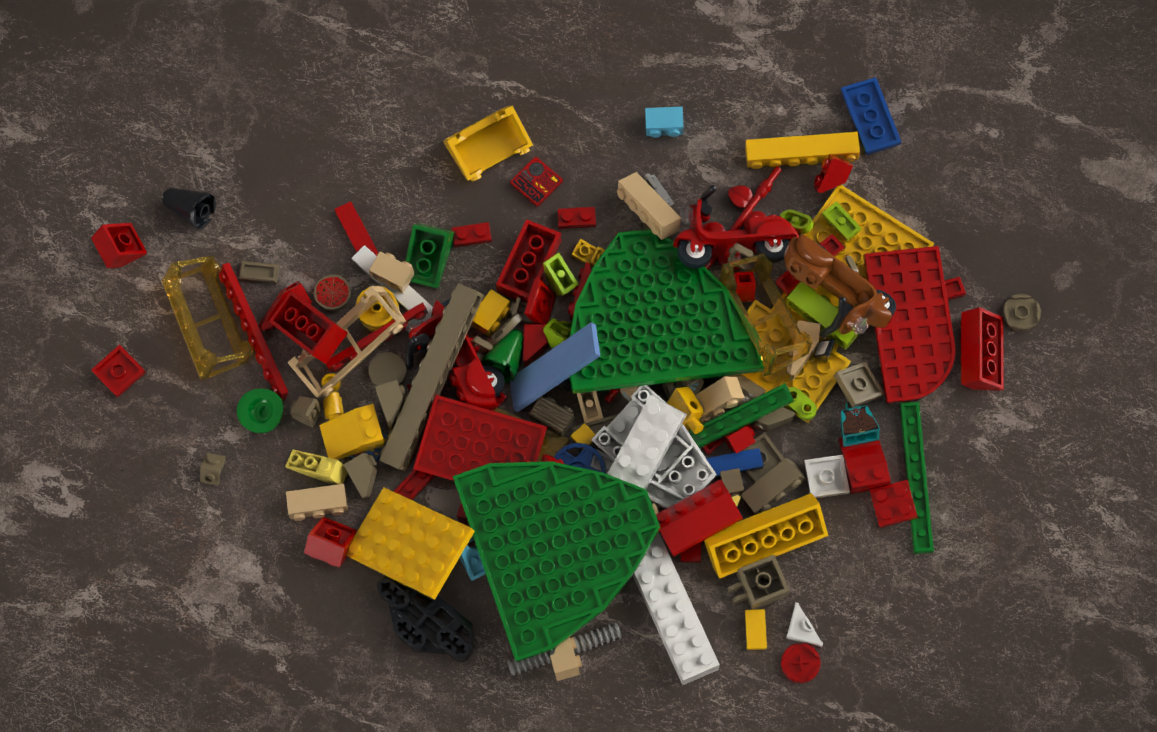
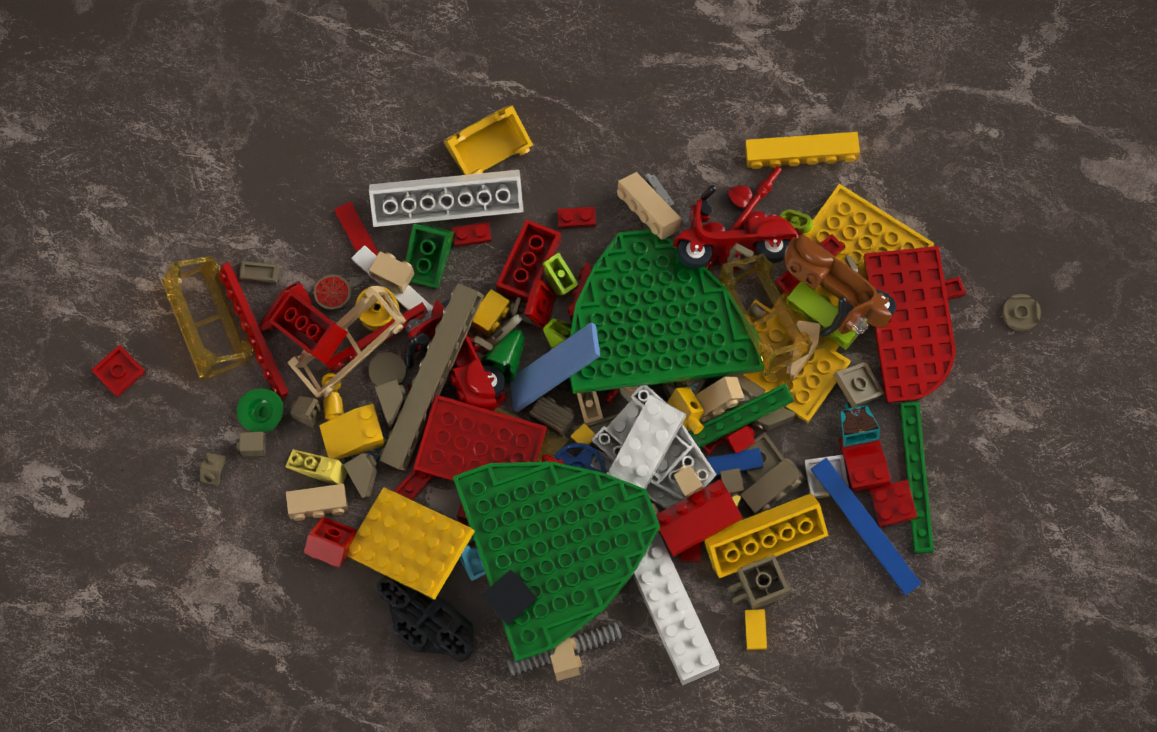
(118, 244): red slope -> none
(190, 205): black cone -> none
(252, 444): none -> dark tan brick
(446, 198): none -> white brick
(509, 597): none -> black tile
(534, 342): red slope -> none
(536, 181): tile -> none
(587, 253): yellow slope -> none
(664, 121): medium azure brick -> none
(688, 480): none -> tan brick
(745, 286): red brick -> none
(757, 310): none -> dark tan hinge
(800, 402): lime plate -> none
(800, 663): red tile -> none
(801, 628): white tile -> none
(824, 350): black slope -> none
(833, 174): red slope -> none
(841, 221): lime plate -> none
(865, 526): none -> blue tile
(870, 116): blue plate -> none
(982, 350): red slope -> none

